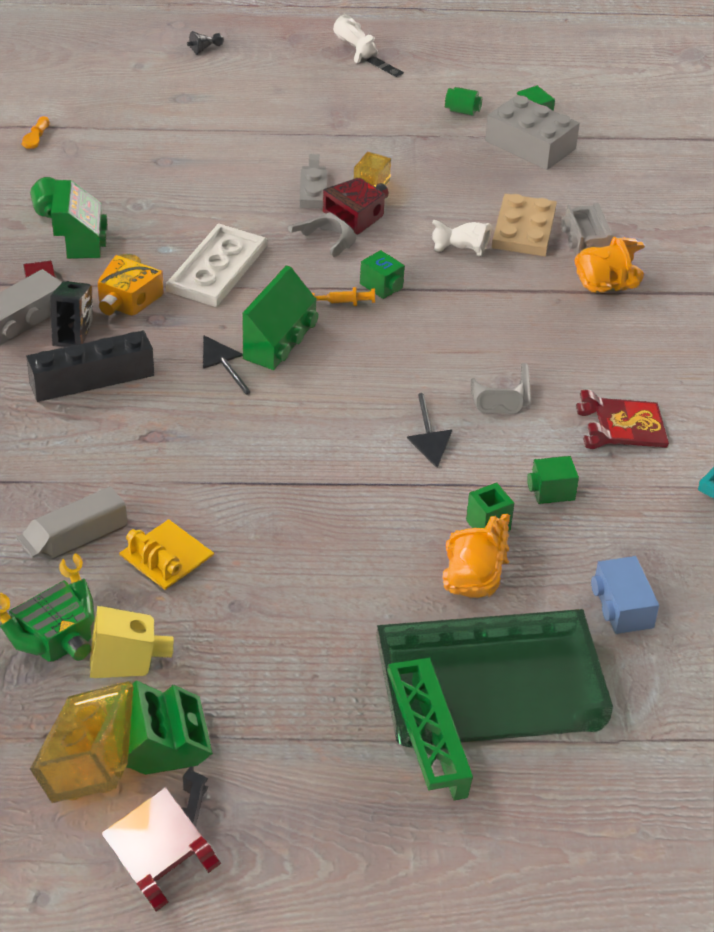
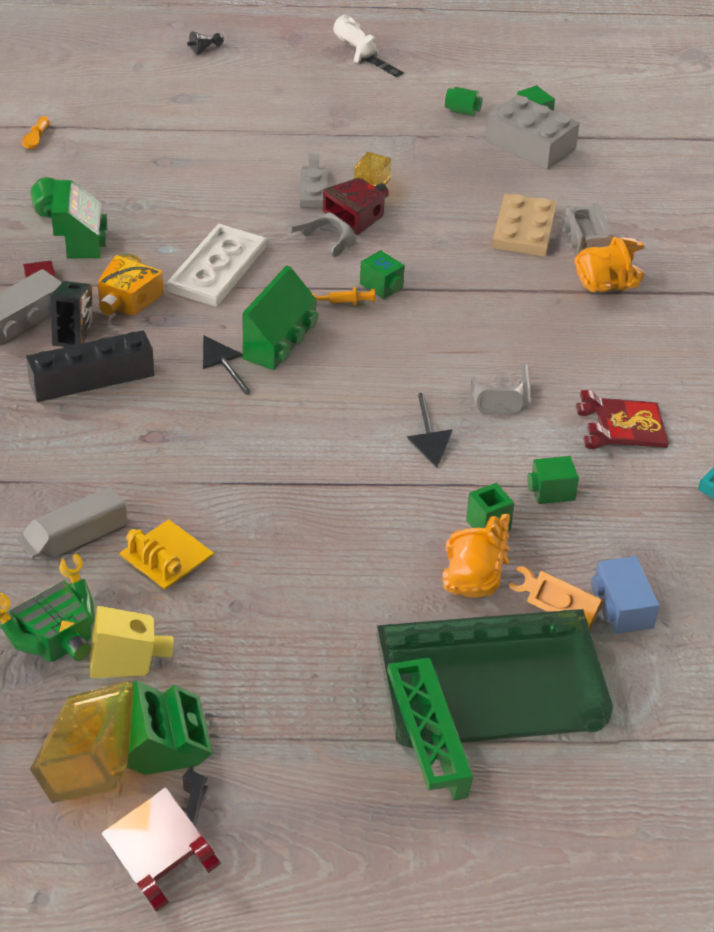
(467, 236): white animal -> none
(557, 595): none -> light orange plate

